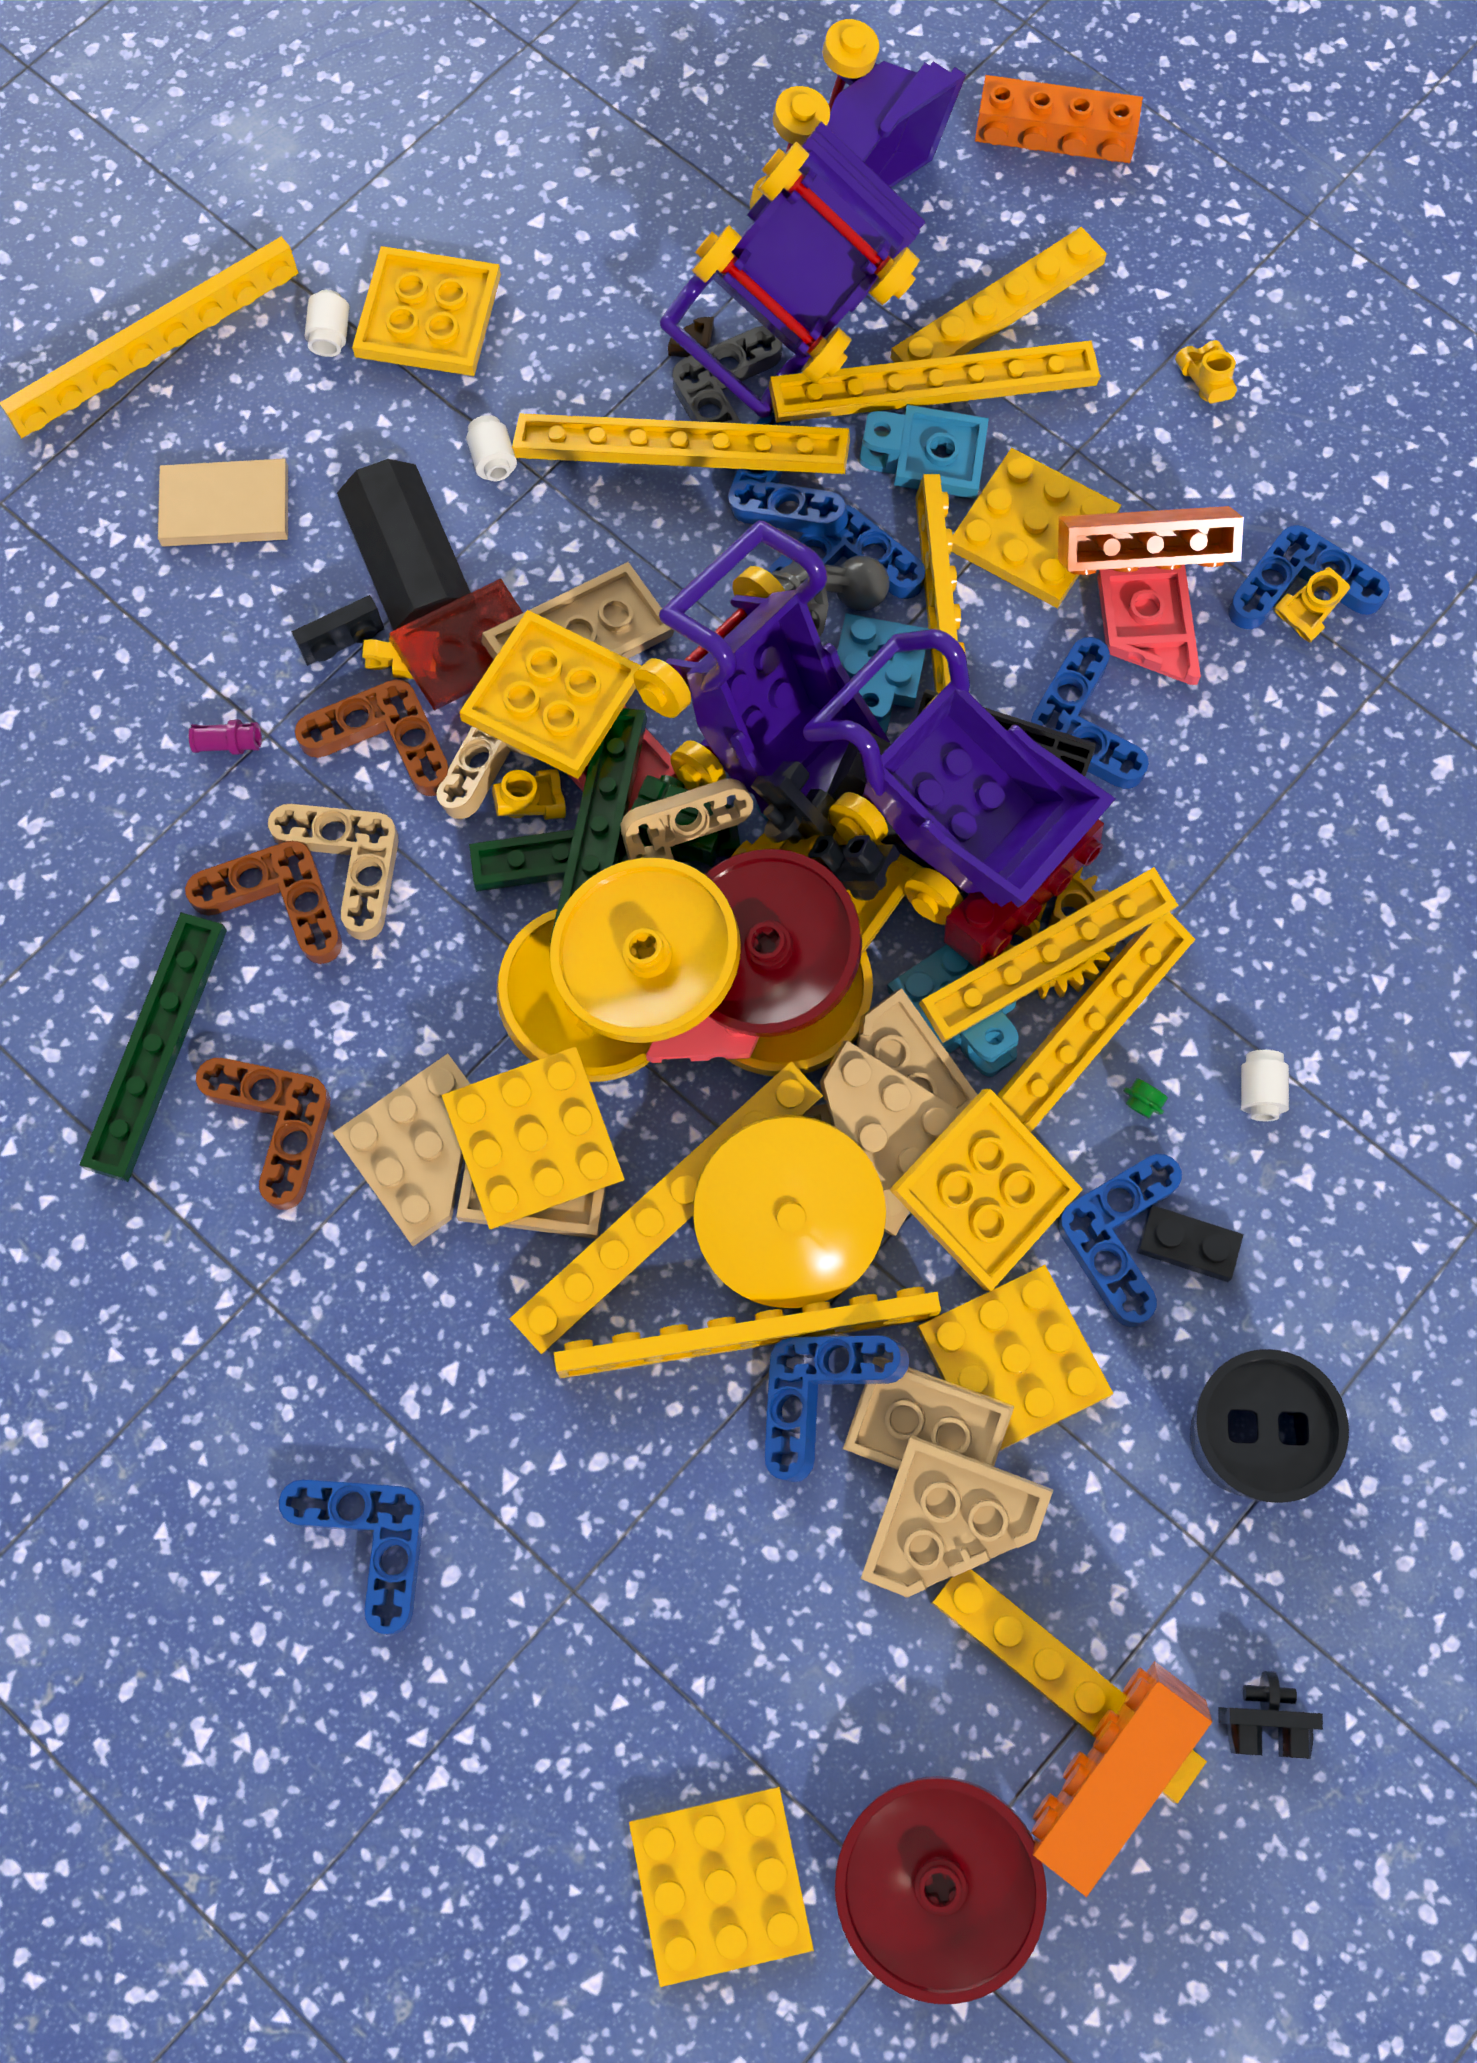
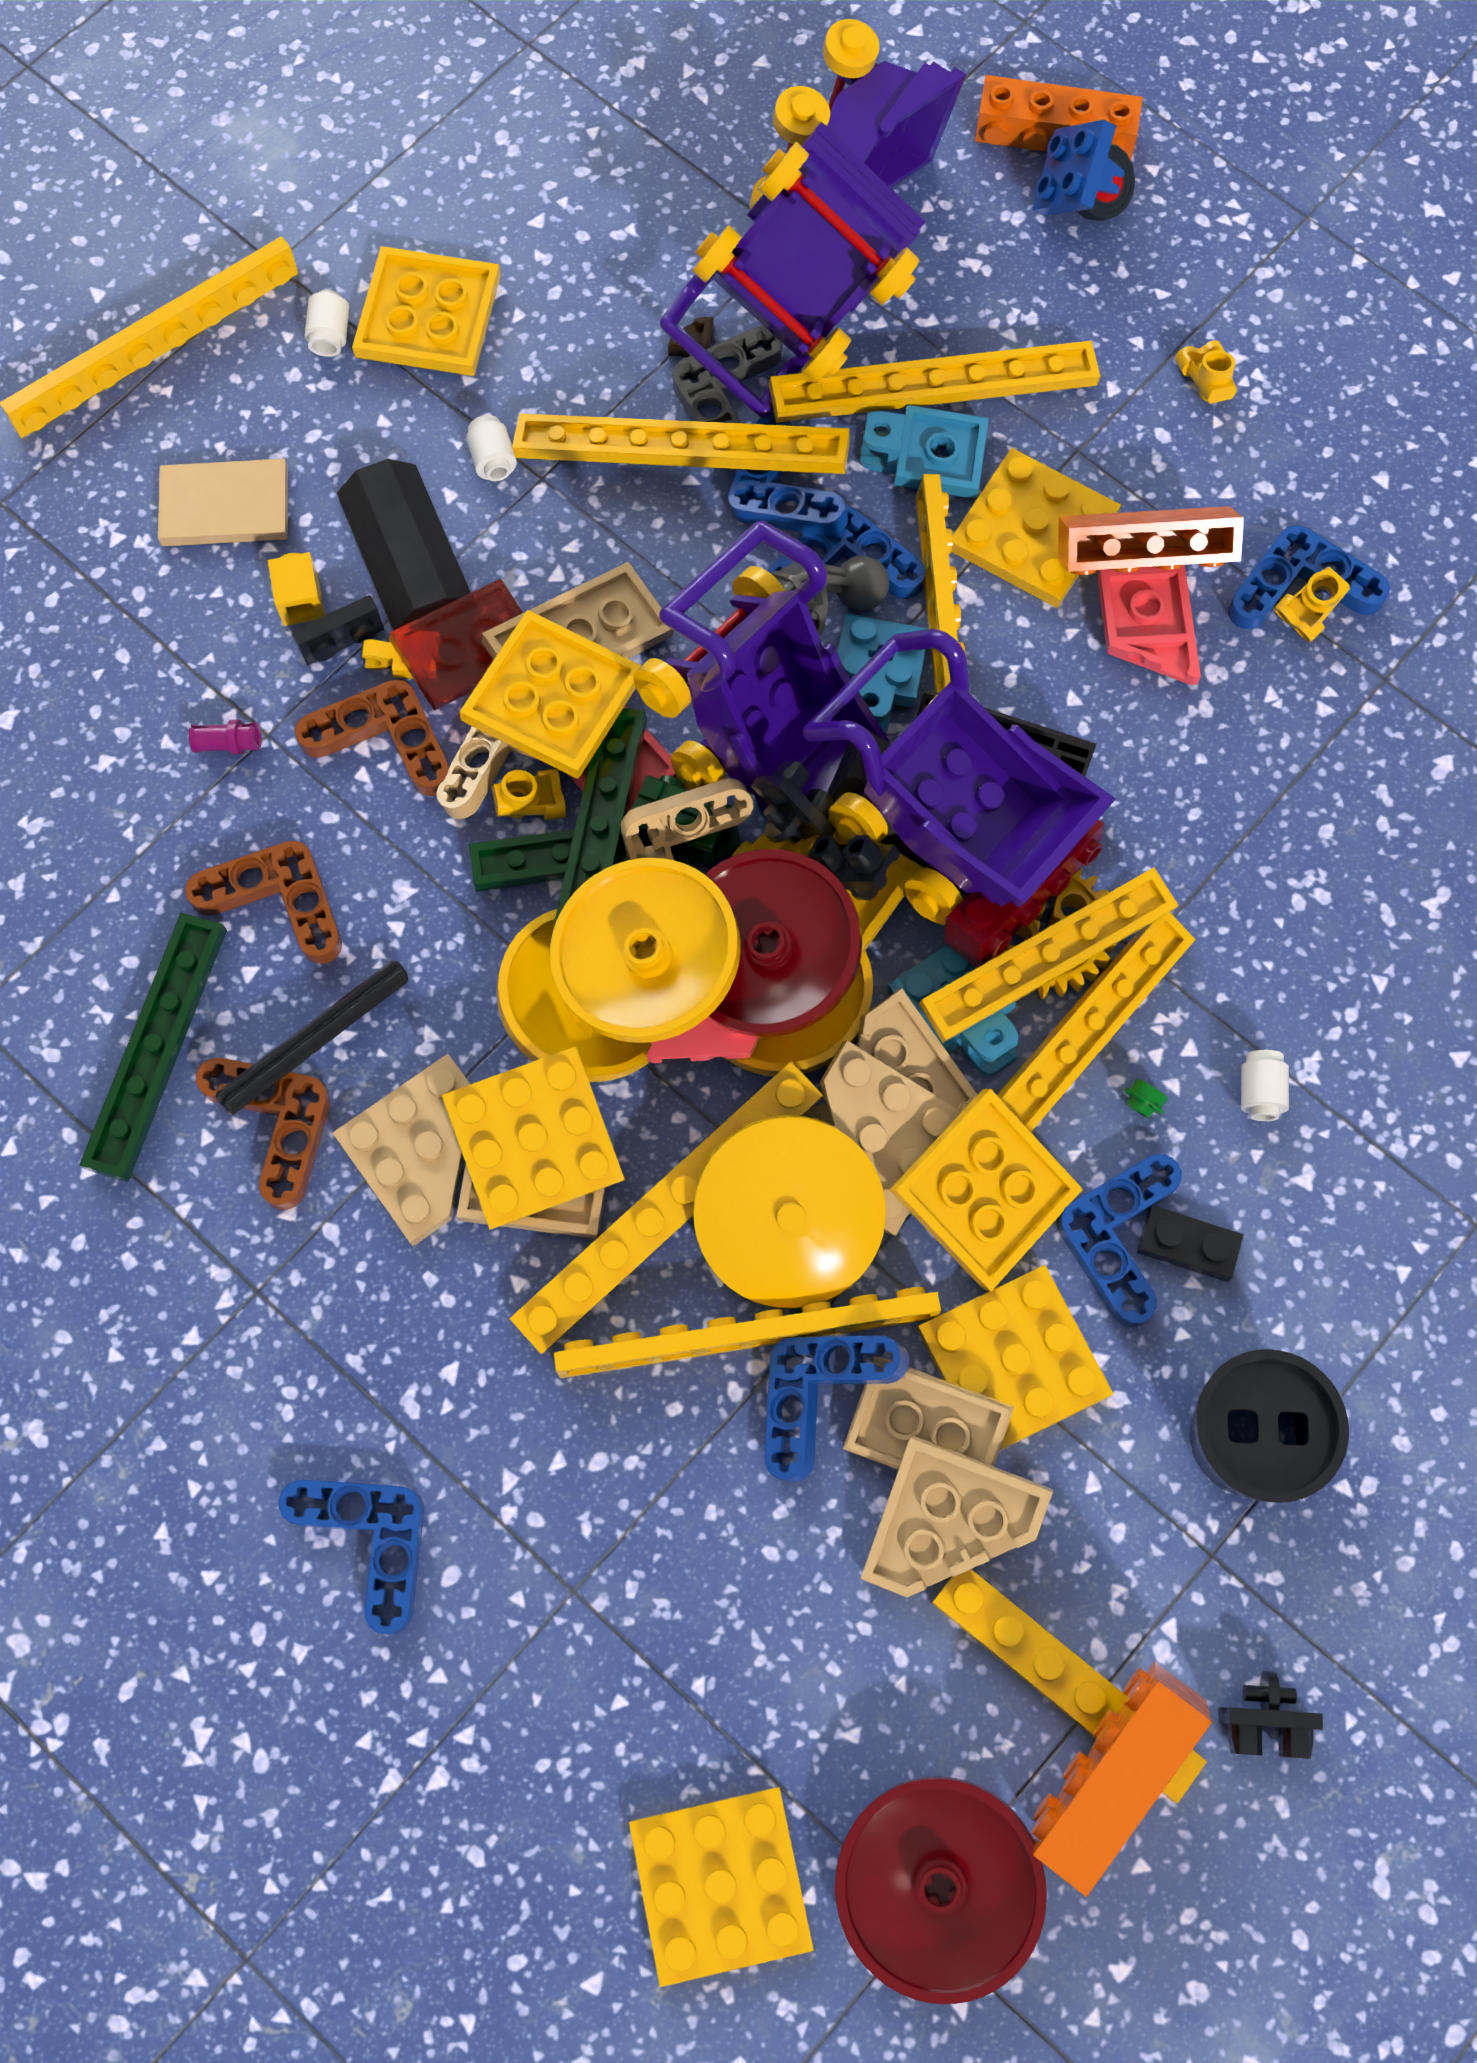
(296, 588): none -> yellow brick
(311, 1037): none -> black axle
(362, 853): tan beam -> none
(1005, 300): yellow plate -> none
(1072, 724): blue beam -> none
(1085, 173): none -> blue plate

